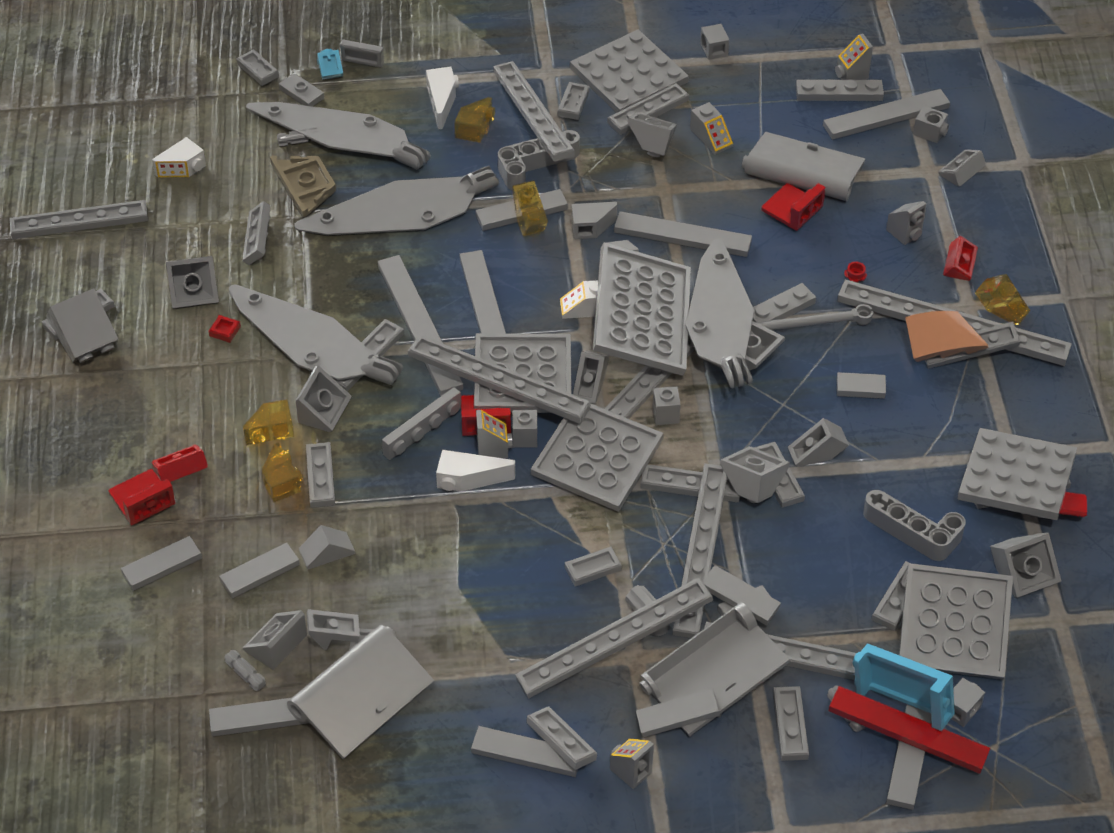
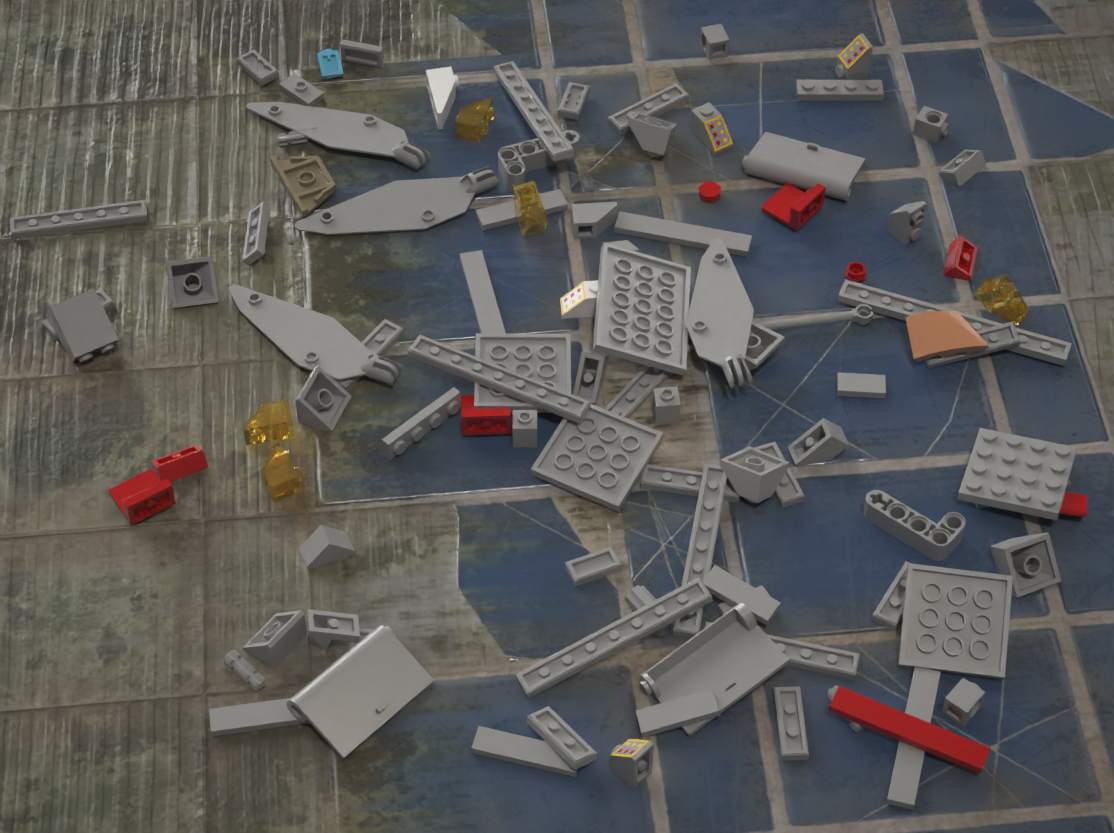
(161, 563): light grey tile -> none
(180, 160): white slope -> none
(224, 328): red tile -> none
(259, 570): light grey tile -> none
(320, 474): light grey tile -> none
(415, 316): light grey tile -> none
(470, 471): white slope -> none
(492, 436): light grey slope -> none
(628, 70): light grey plate -> none
(709, 191): none -> red tile
(784, 304): light grey plate -> none
(884, 114): light grey tile -> none
(905, 682): medium azure panel -> none

